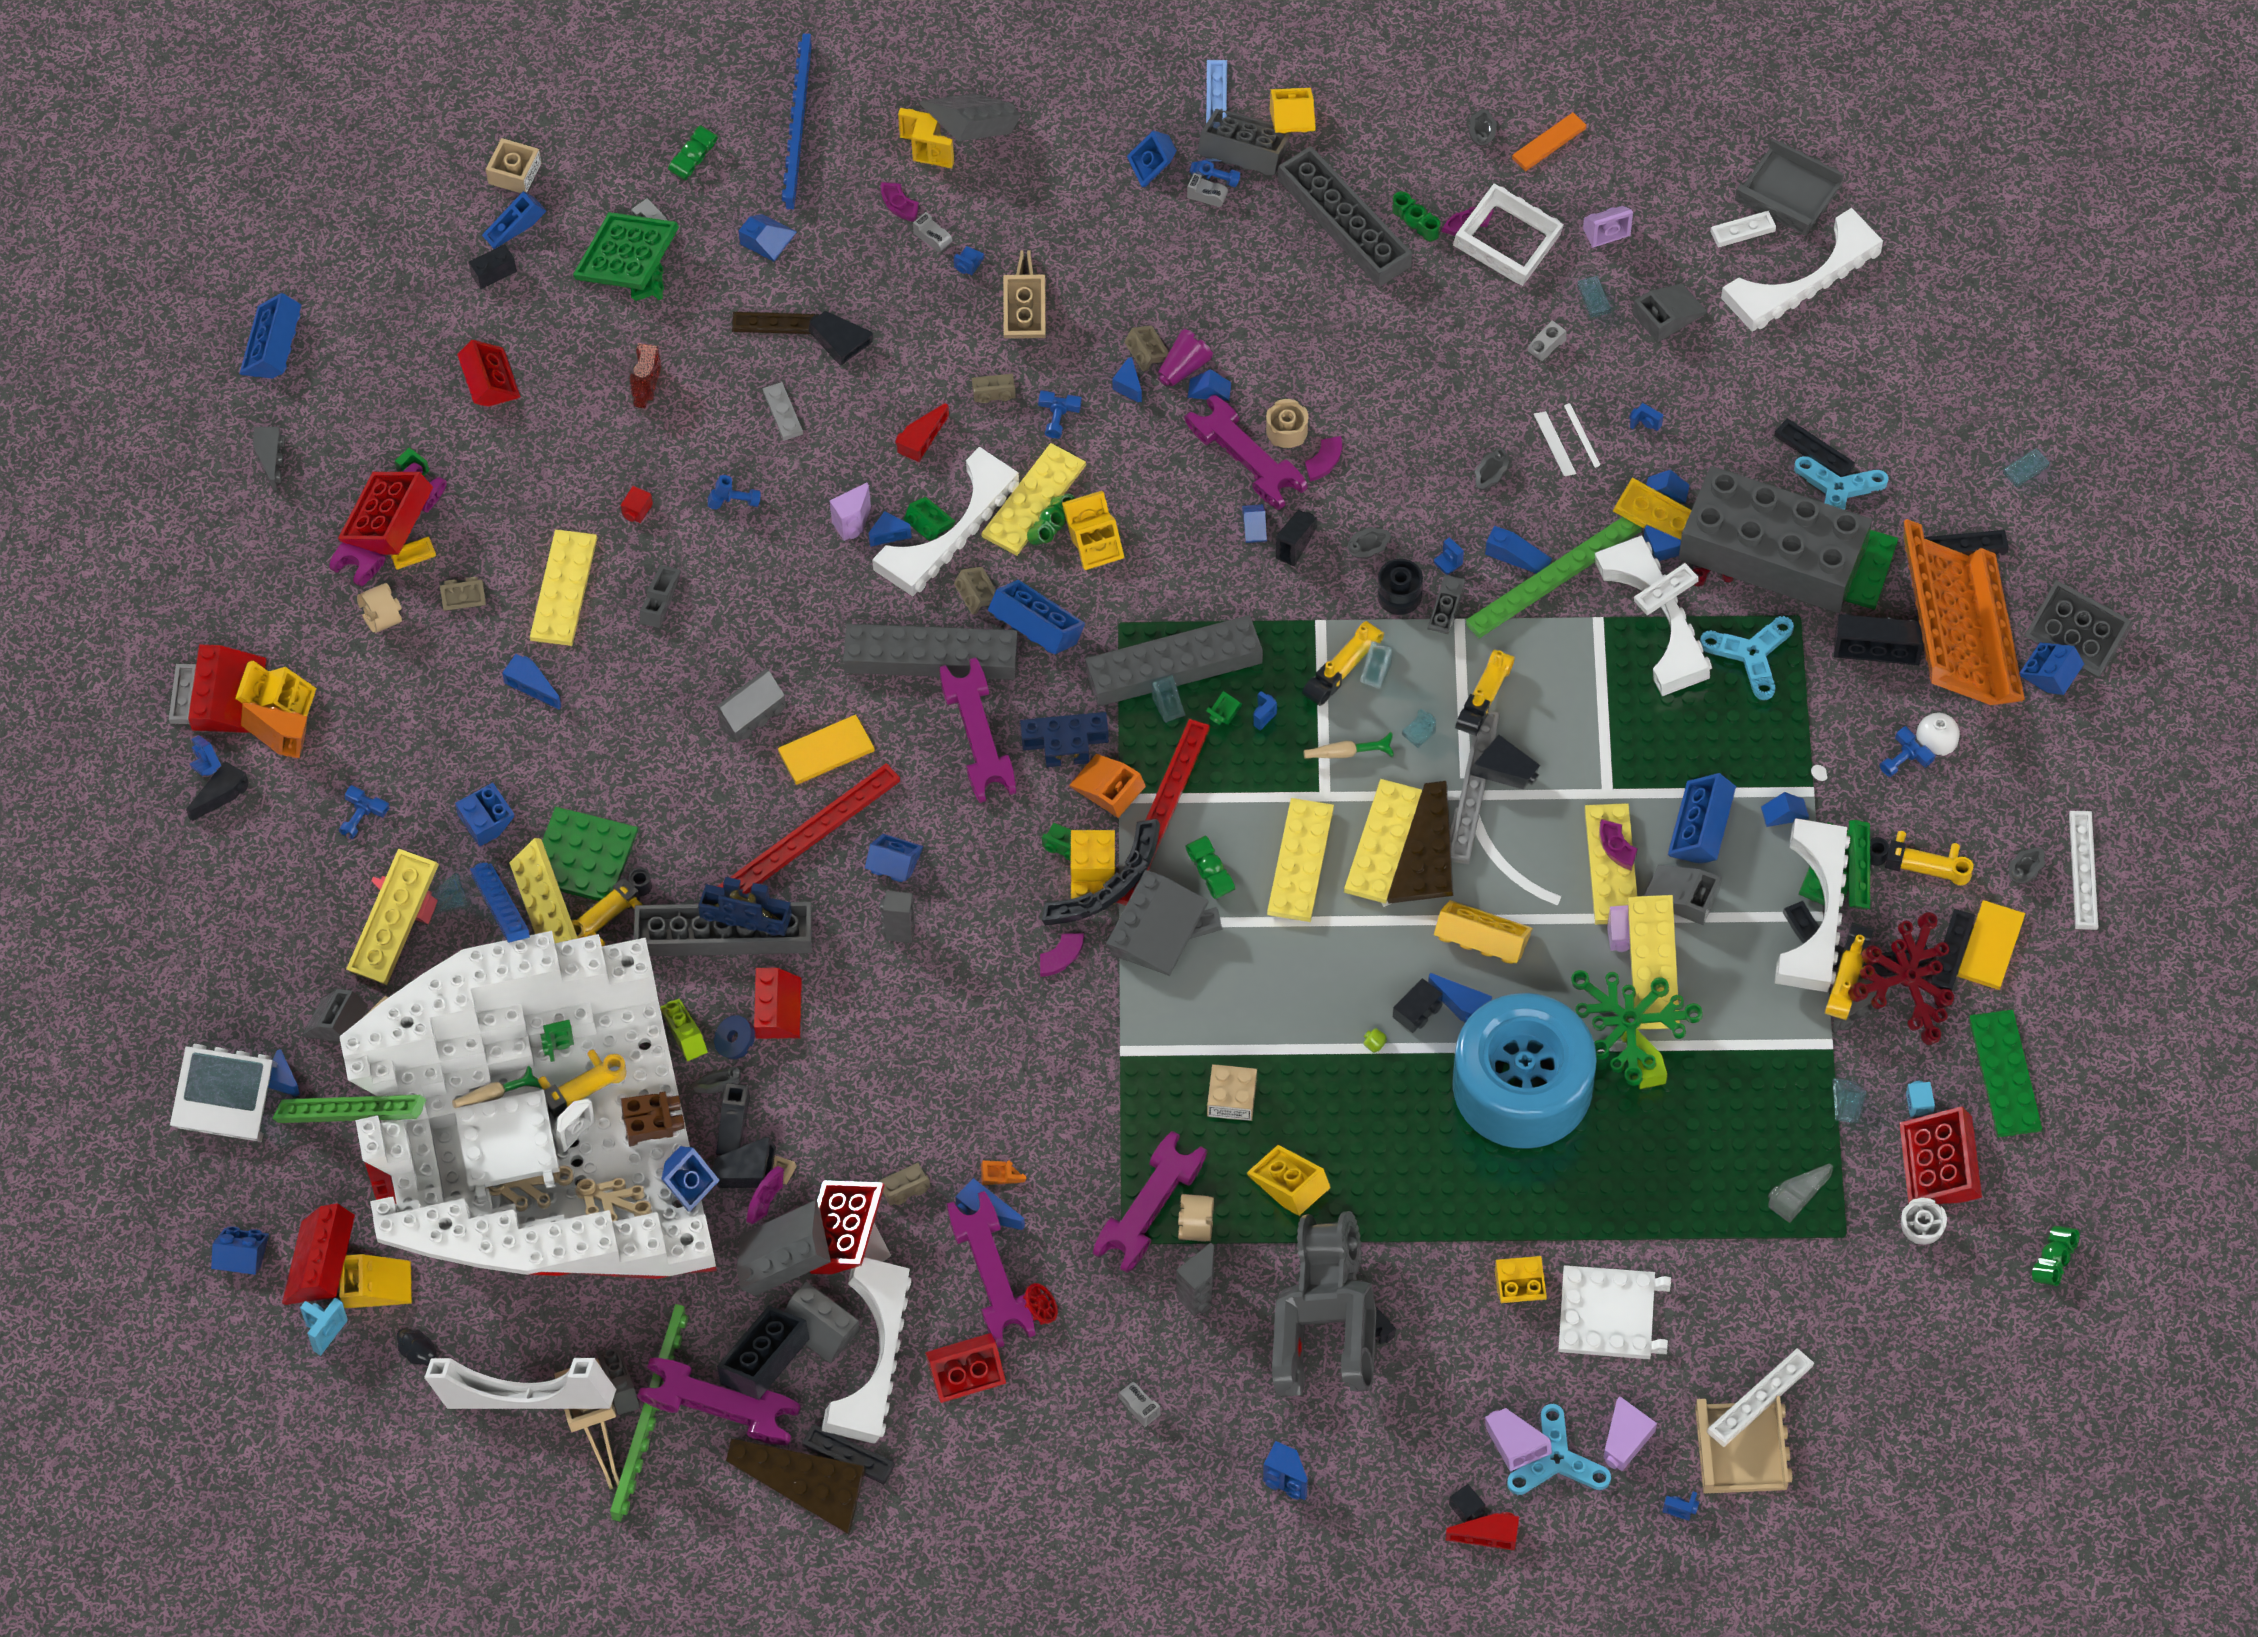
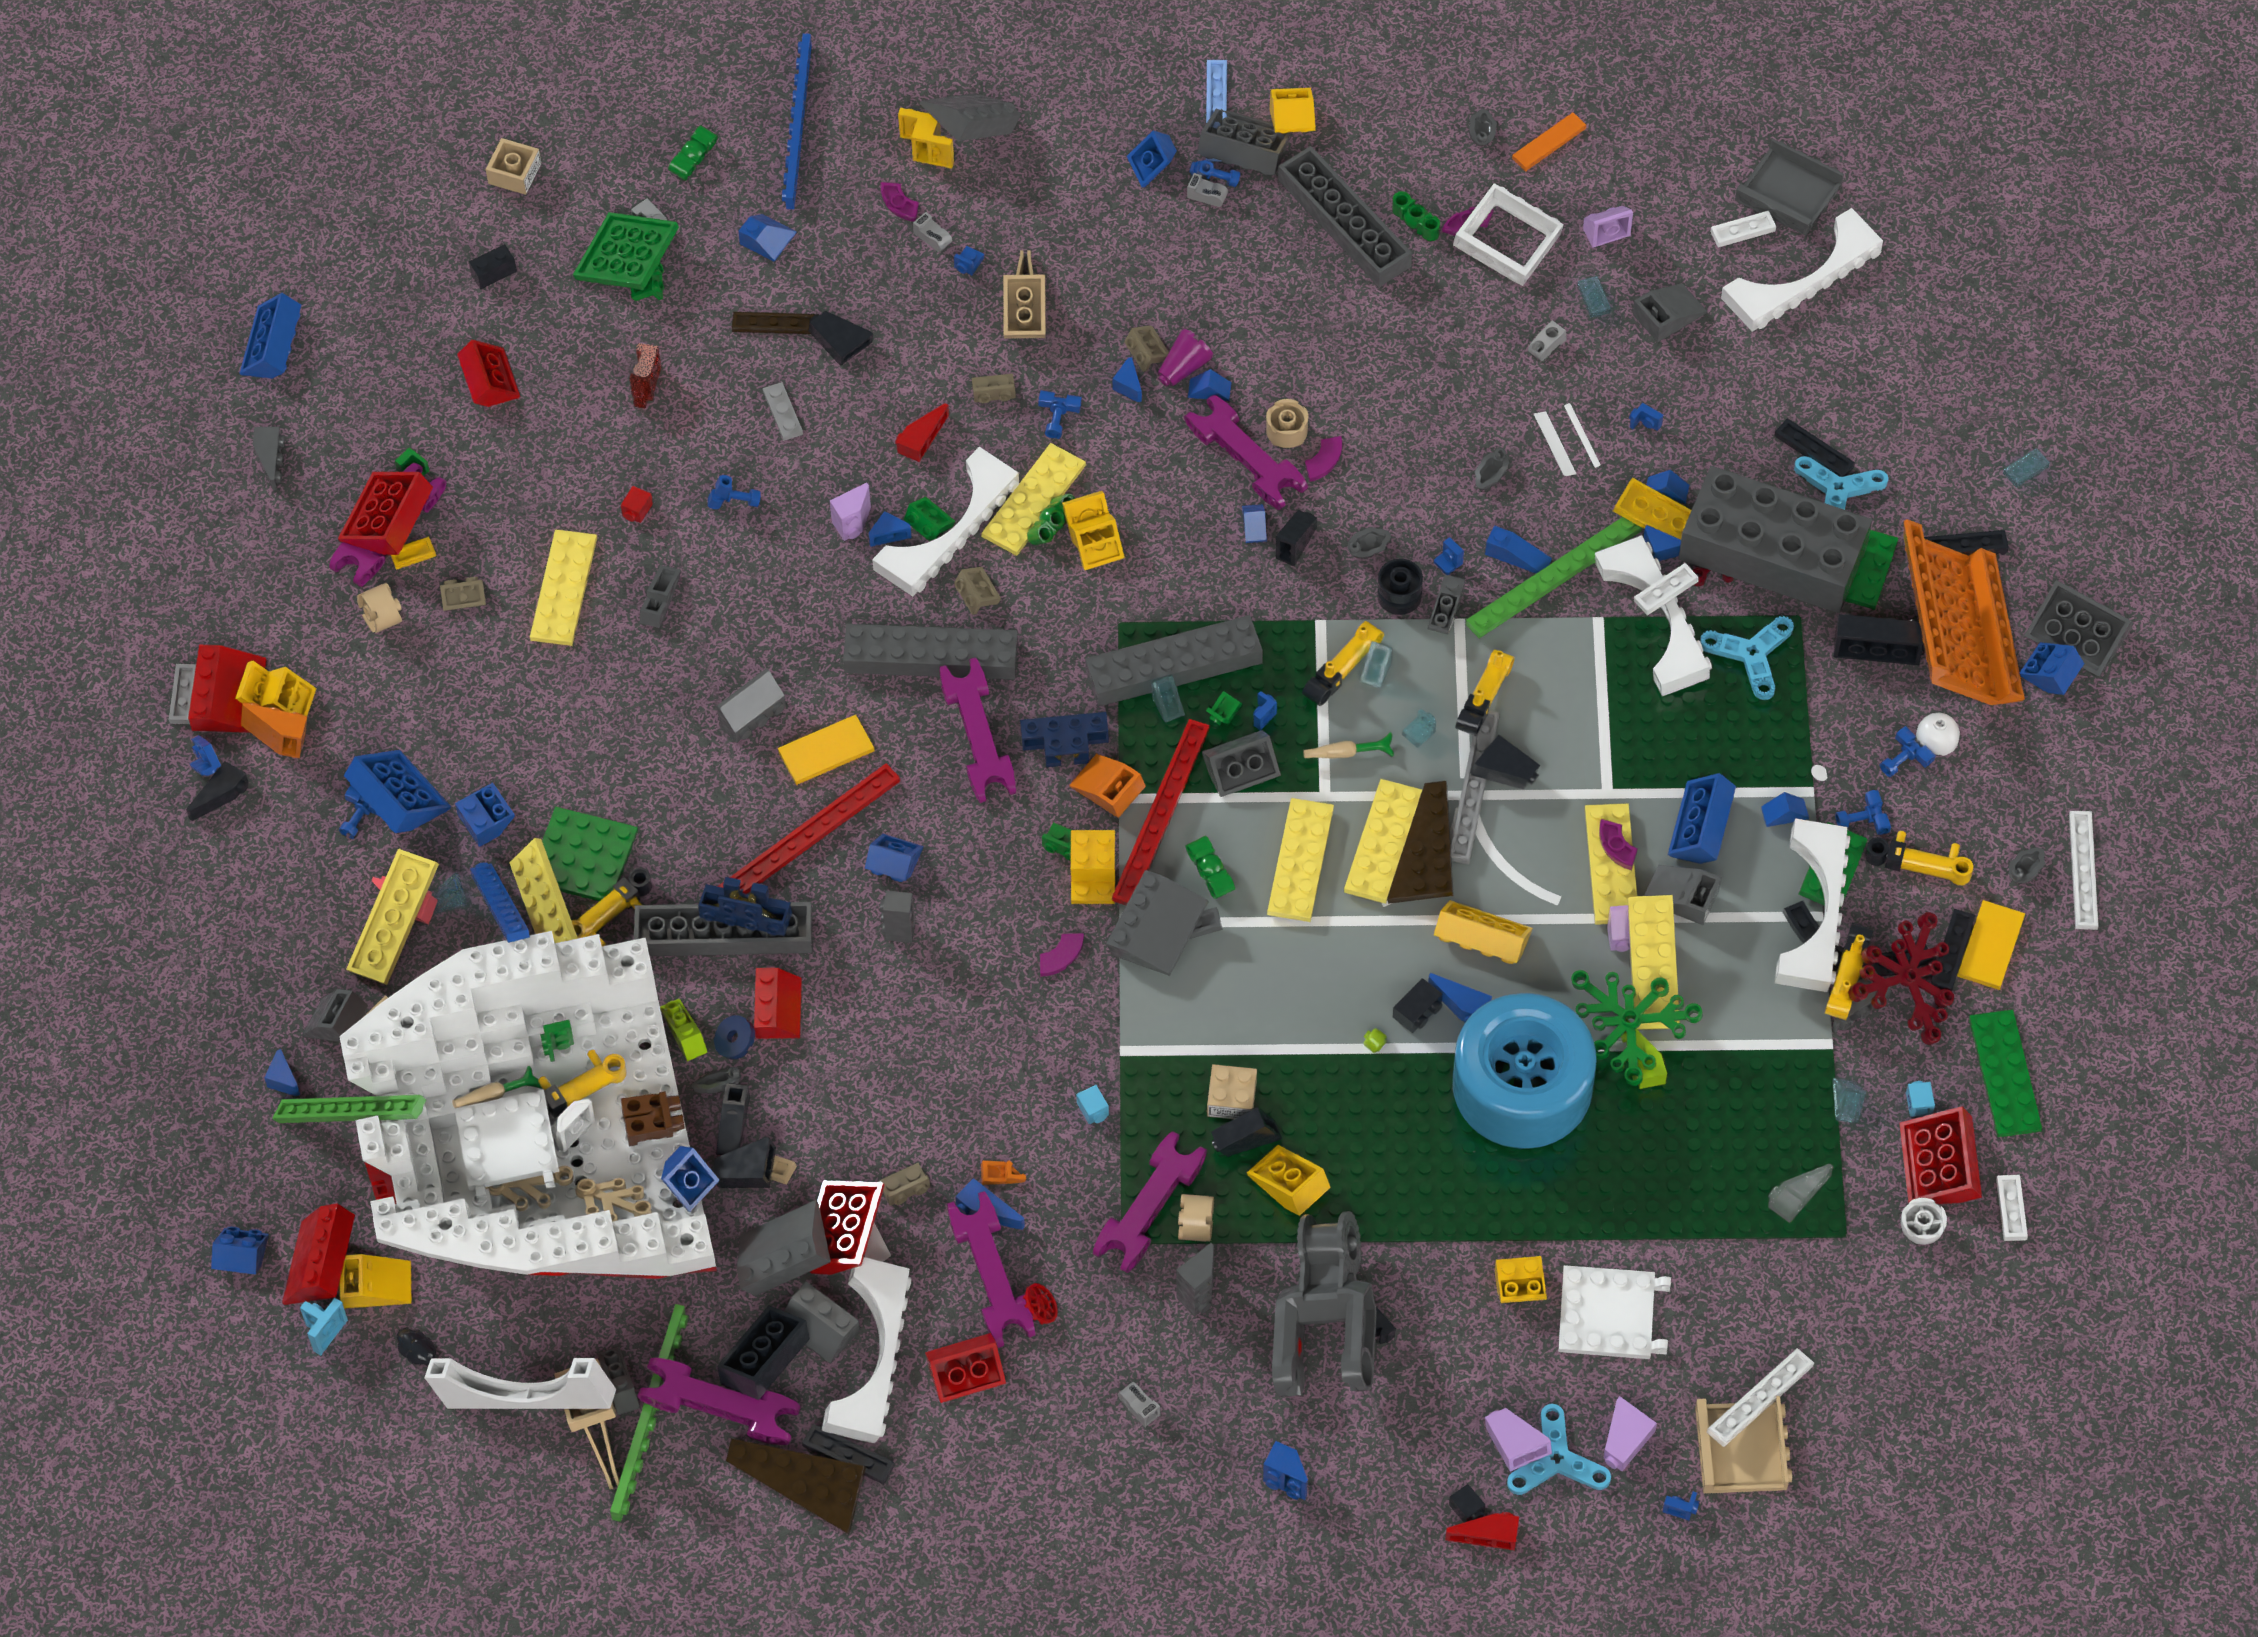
(222, 1092): panel -> none
(395, 790): none -> blue slope
(514, 220): blue slope -> none
(527, 678): blue slope -> none
(764, 1195): magenta tile -> none
(1036, 617): blue brick -> none
(1093, 1105): none -> medium azure brick
(1115, 888): black plate -> none
(1241, 763): none -> dark grey slope
(1245, 1133): none -> black slope
(1859, 864): green plate -> none
(1872, 813): none -> blue bar
(2011, 1207): none -> white plate
(2055, 1255): green piece -> none

